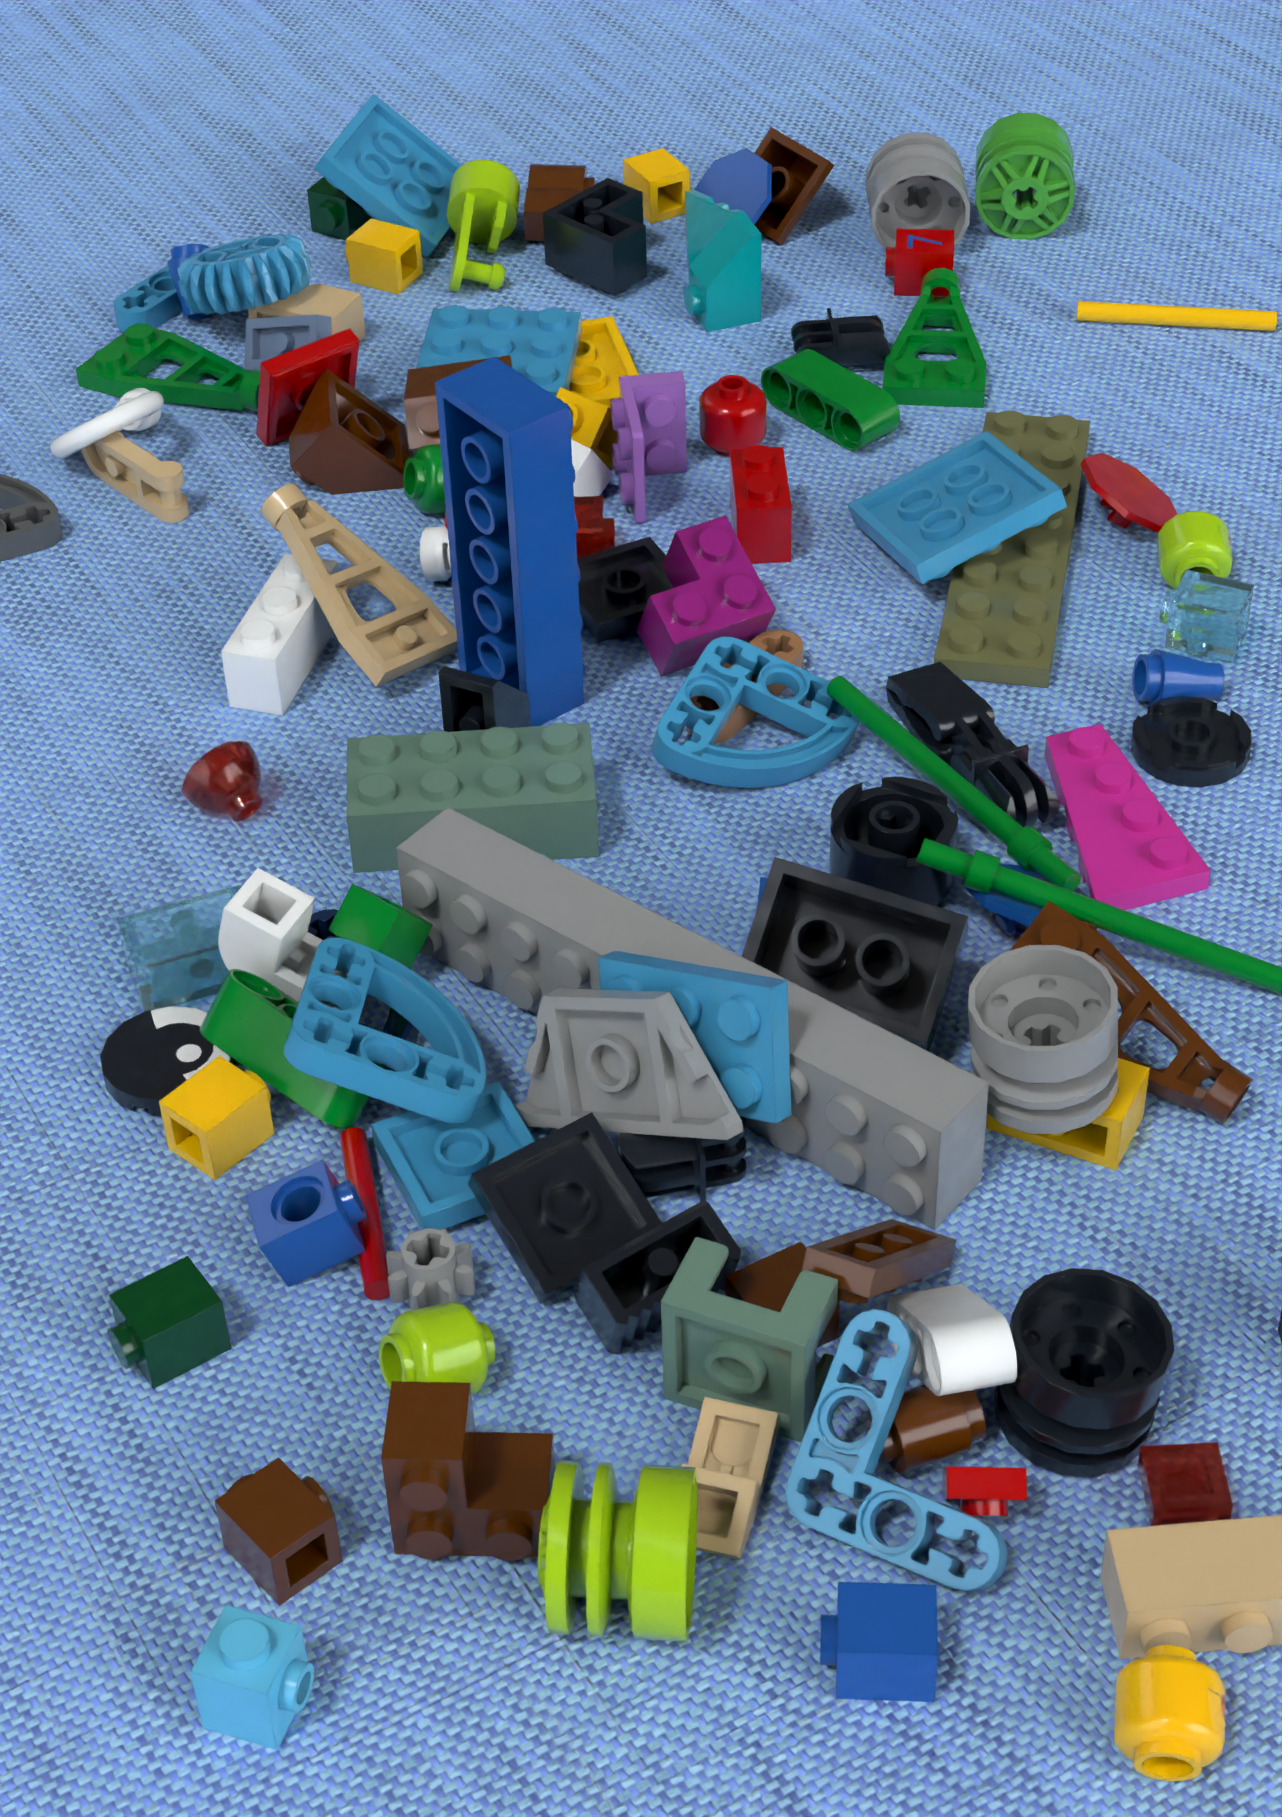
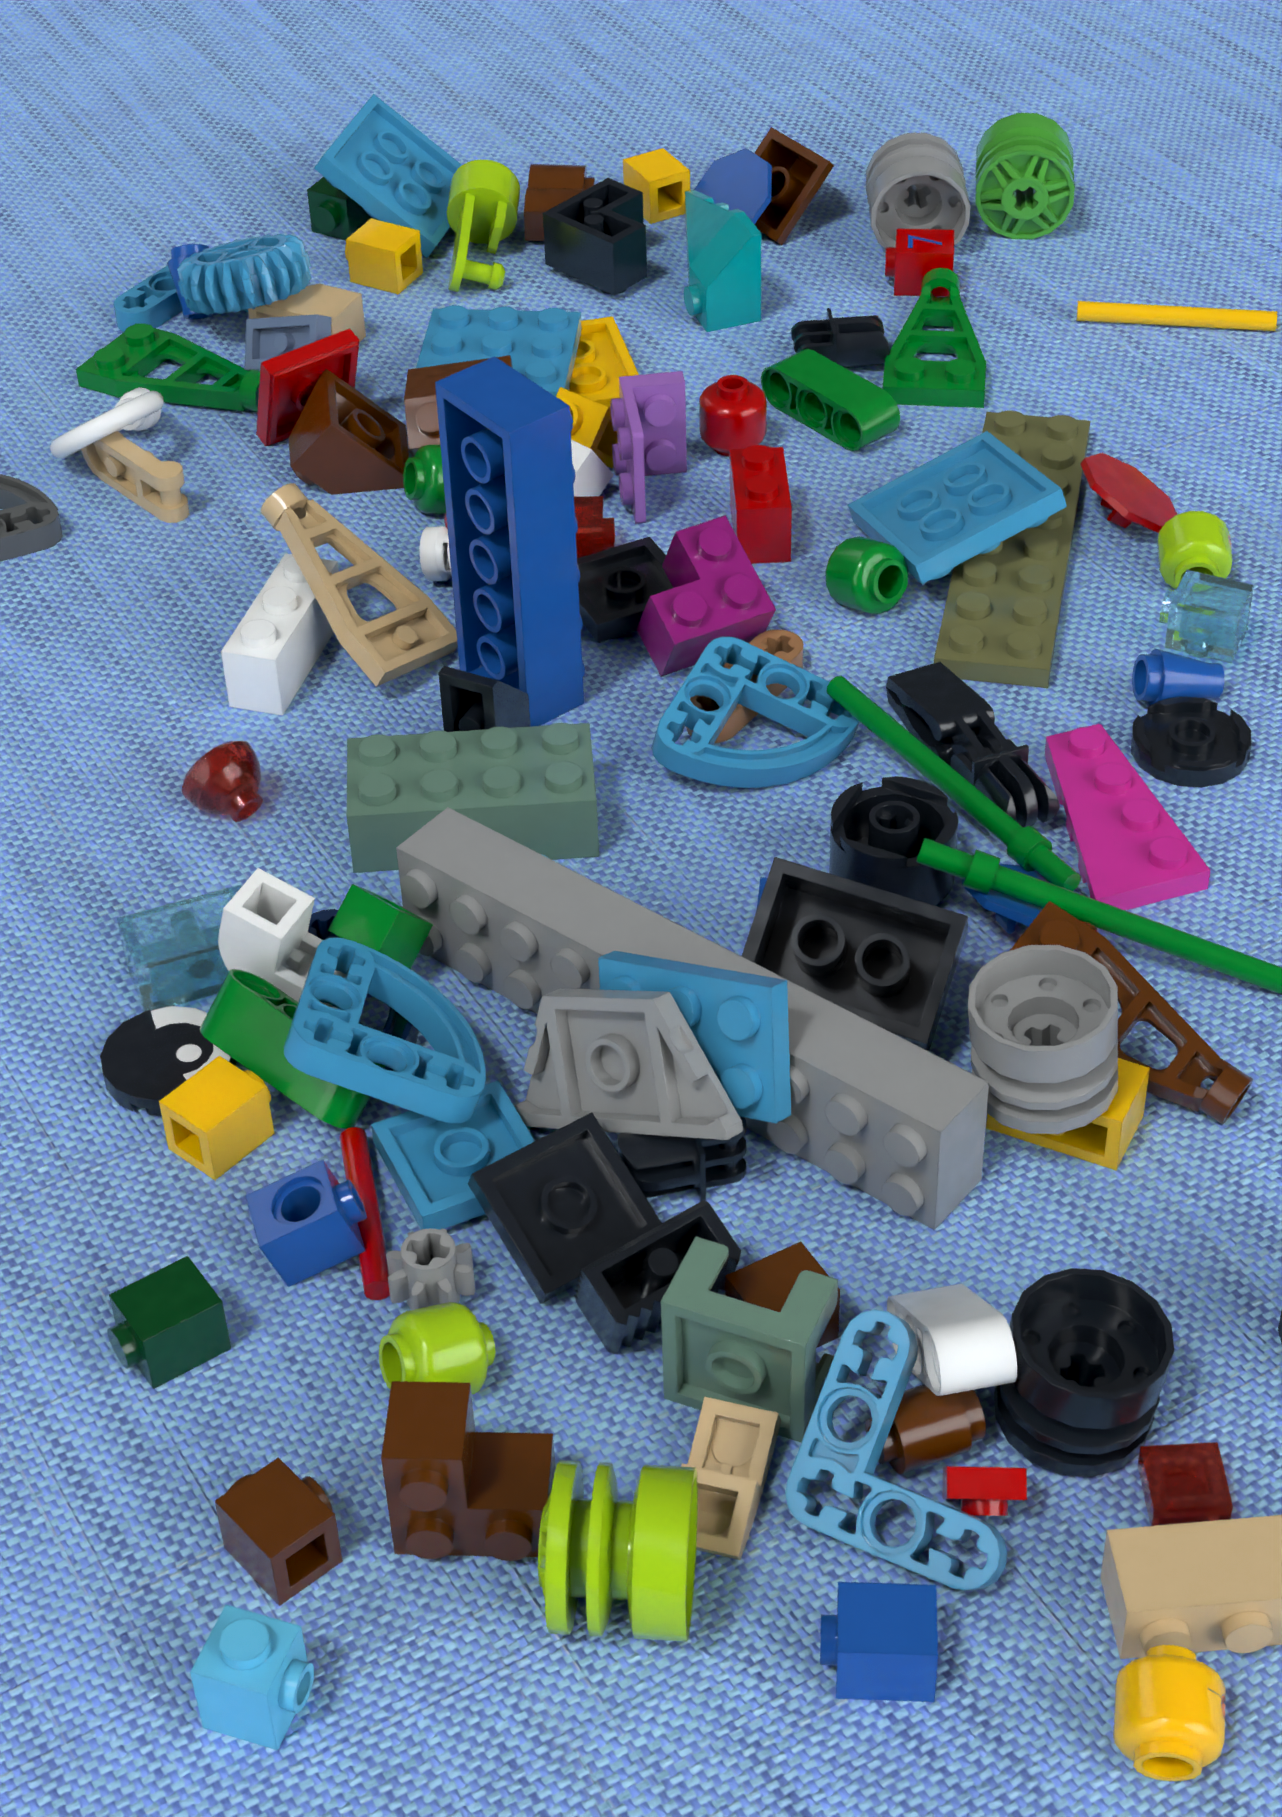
(866, 575): none -> green head
(879, 1258): reddish brown plate -> none

